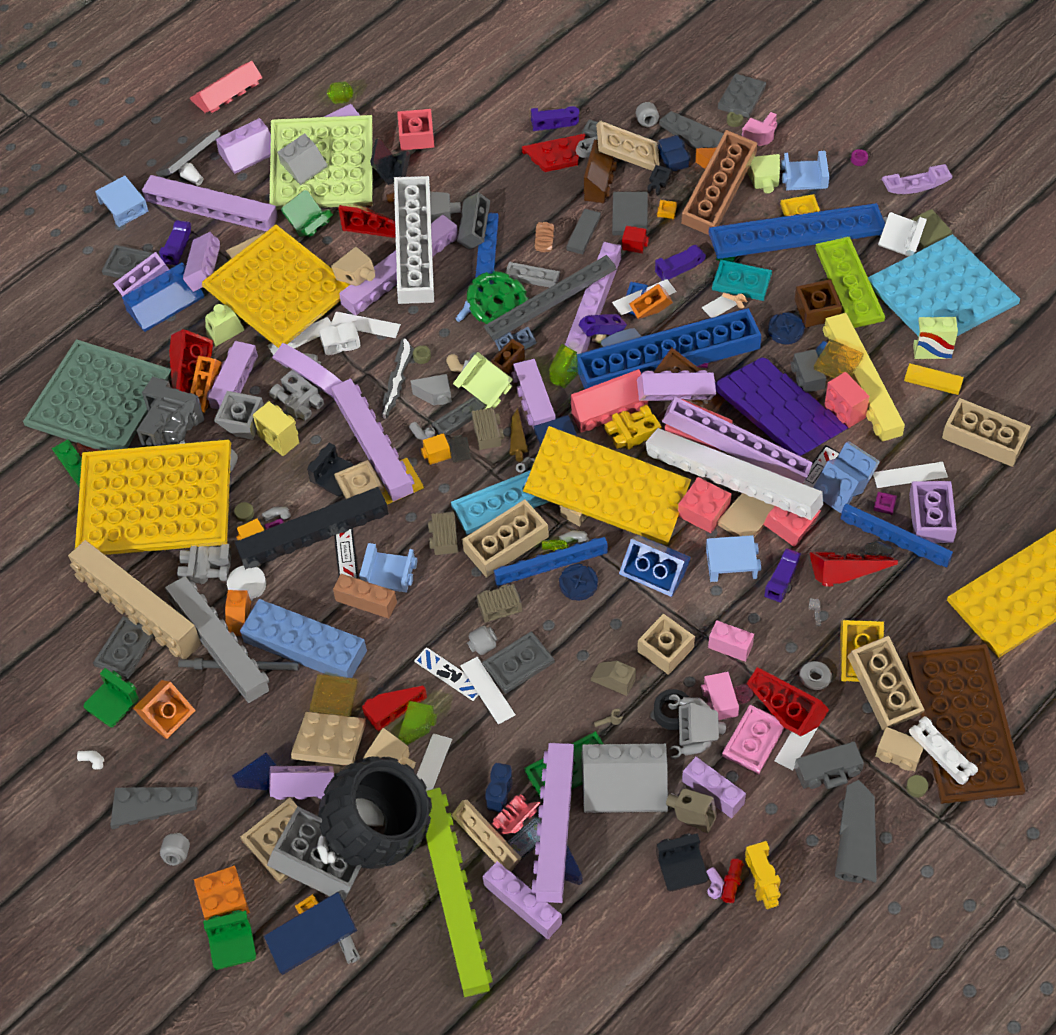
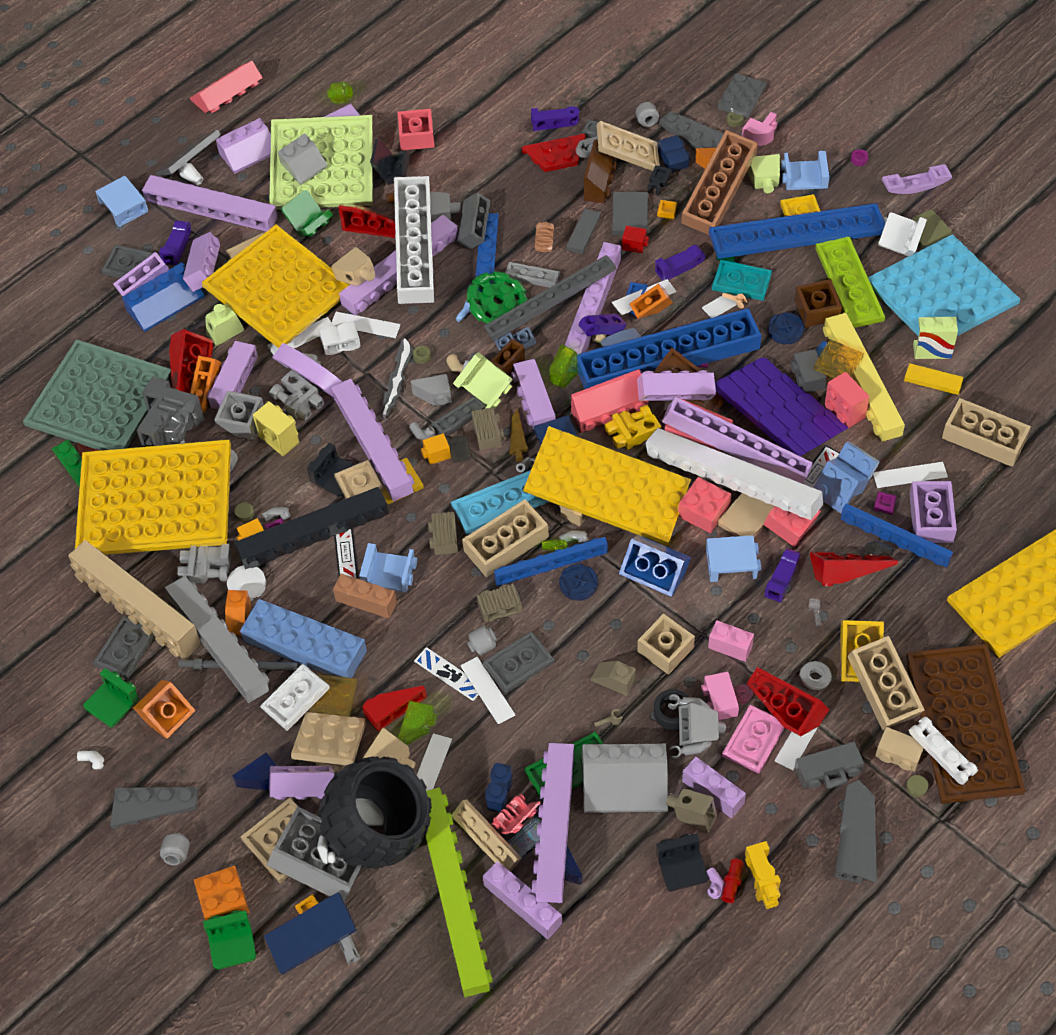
(295, 697): none -> white tile

